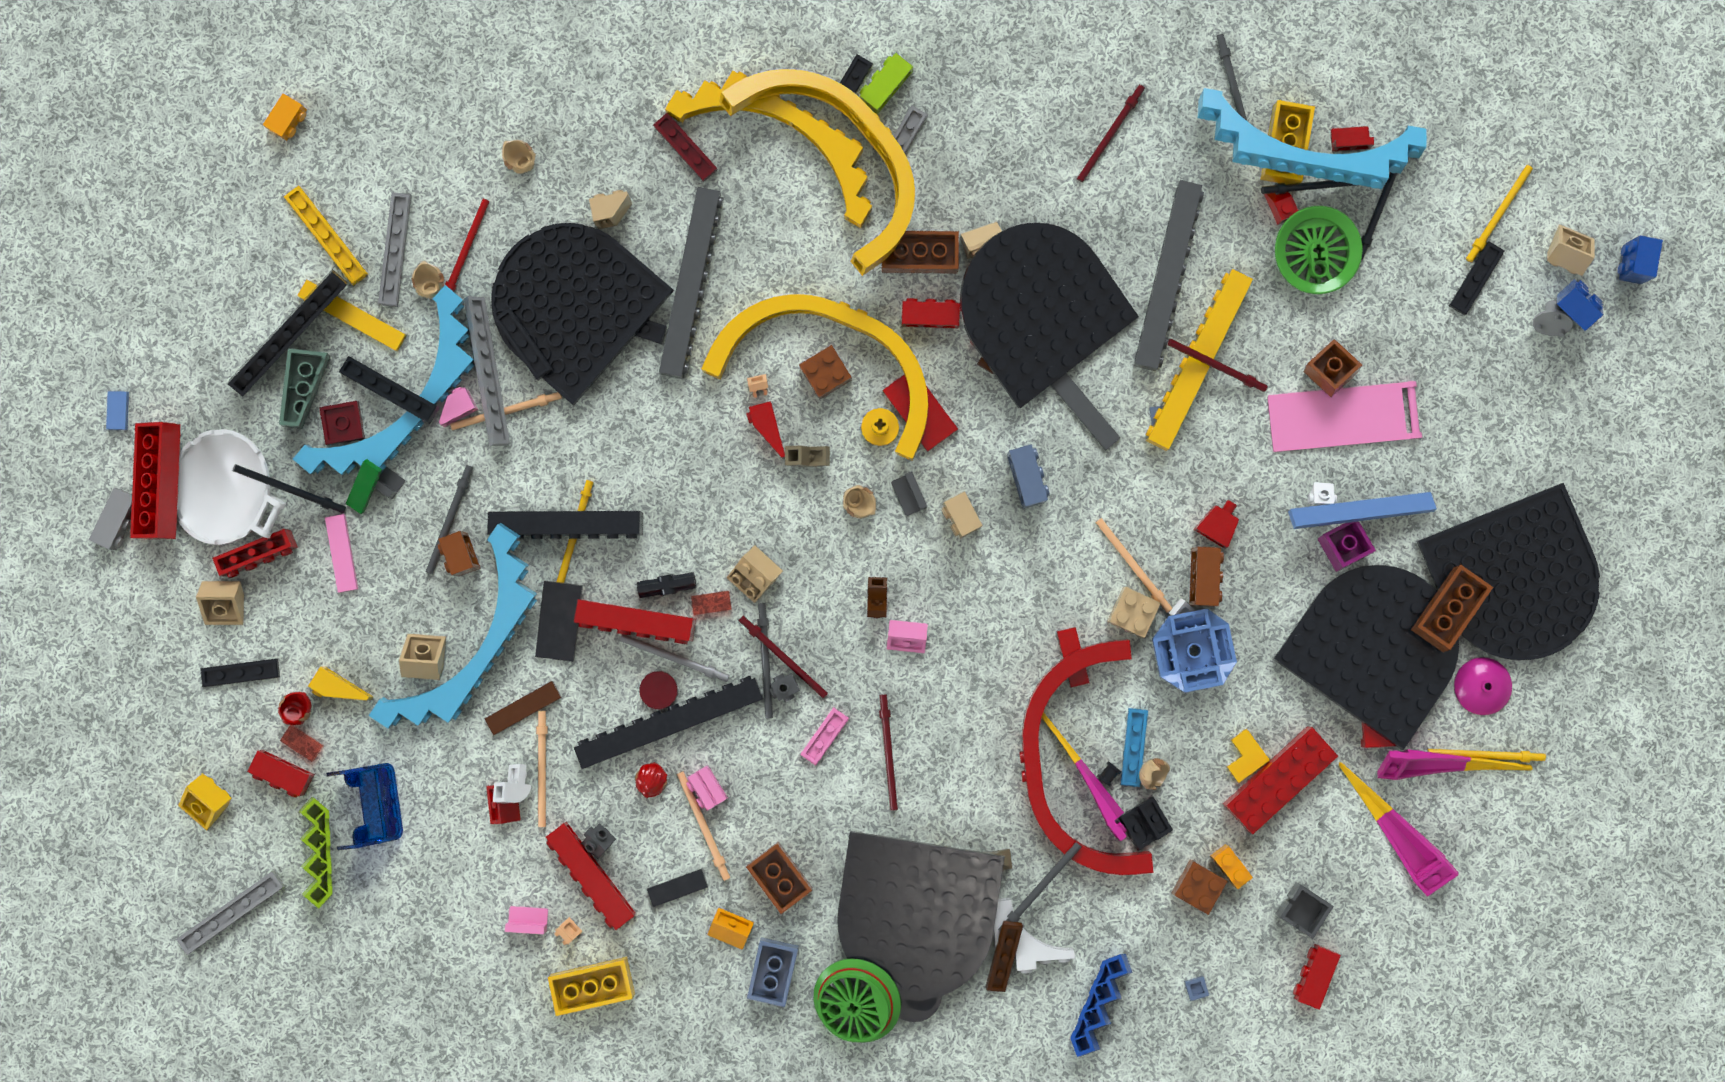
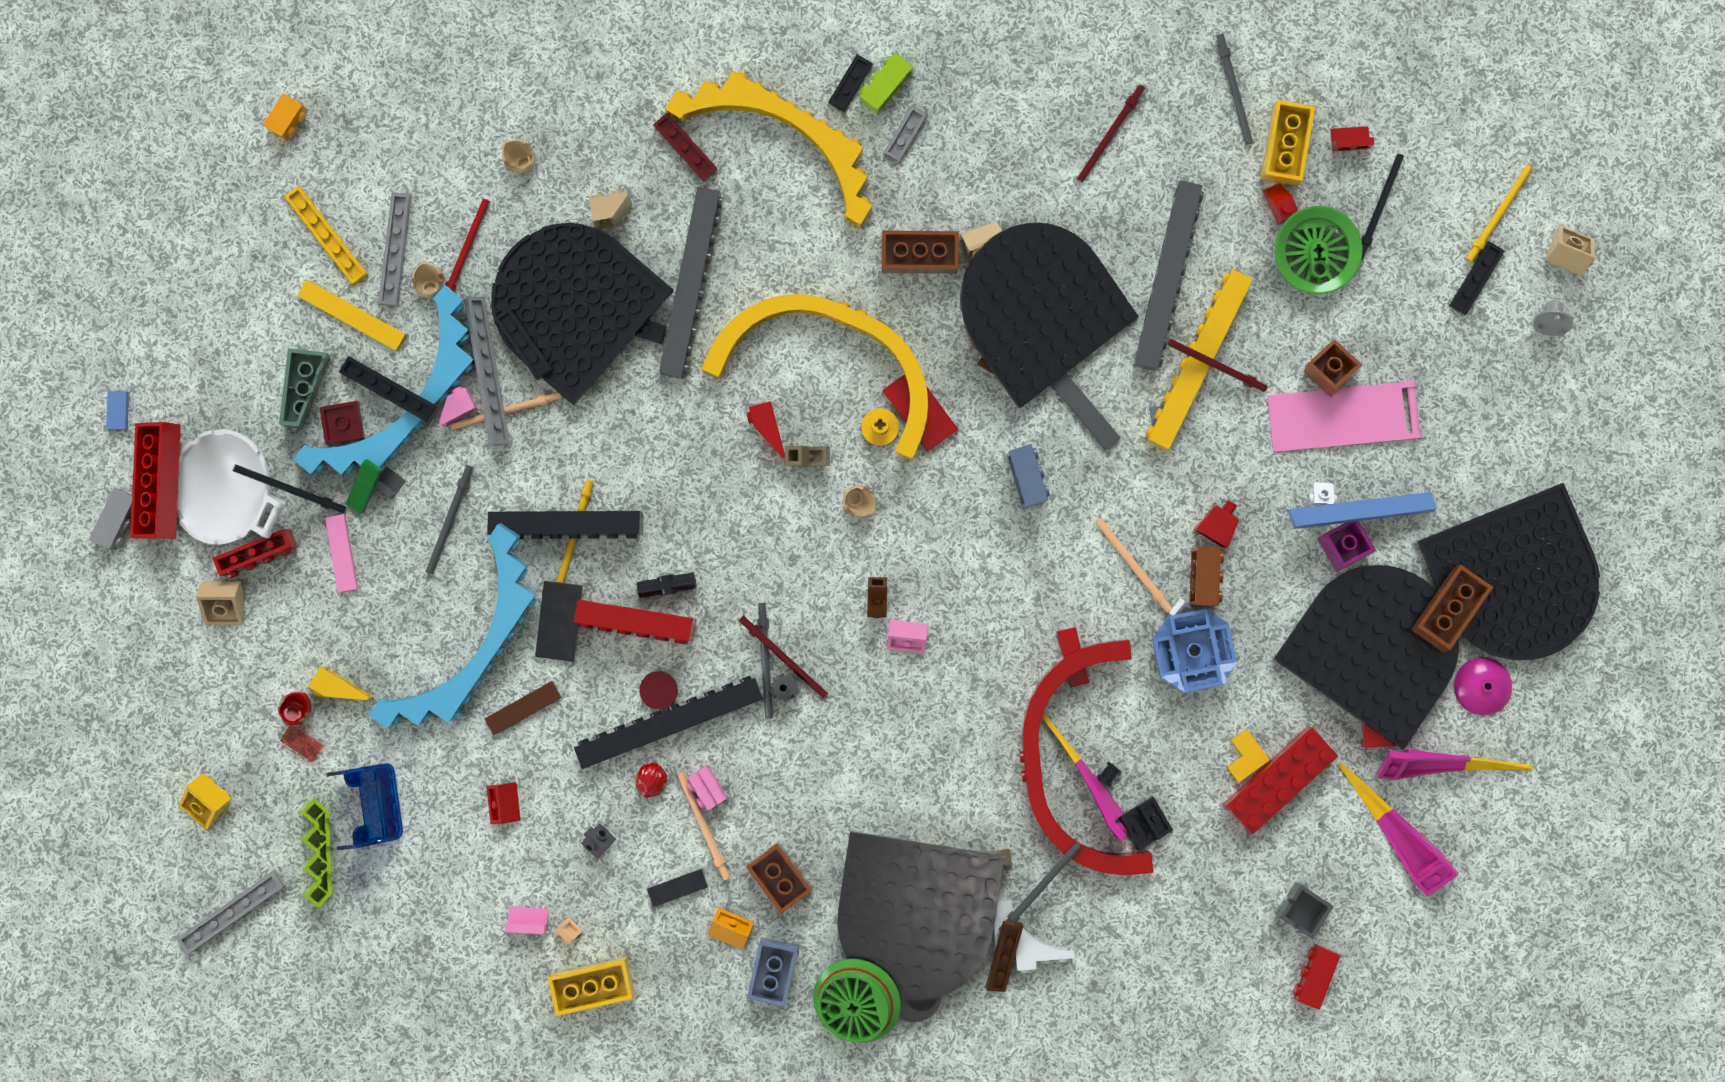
(240, 672): black tile -> none
(280, 773): red brick -> none
(287, 332): black brick -> none
(422, 656): tan slope -> none
(458, 554): dark orange brick -> none
(515, 789): white brick -> none
(541, 730): light nougat bar -> none
(590, 875): red brick -> none
(709, 671): light grey bar -> none
(711, 602): clear red tile -> none
(754, 574): tan slope -> none
(758, 383): light nougat tile -> none
(824, 736): bright pink tile -> none
(825, 372): dark orange brick -> none
(868, 123): yellow arch -> none
(885, 713): dark red bar -> none
(909, 494): dark grey panel -> none
(930, 313): red brick -> none
(962, 515): tan brick -> none
(1094, 1012): blue brick -> none
(1133, 612): tan brick -> none
(1134, 747): dark azure tile -> none
(1153, 773): tan hair -> none
(1196, 988): sand blue tile -> none
(1199, 887): dark orange brick -> none
(1231, 866): light orange brick -> none
(1260, 150): medium azure arch -> none
(1282, 188): black bar -> none
(1523, 756): yellow bar -> none
(1580, 304): blue brick -> none
(1640, 259): blue brick -> none

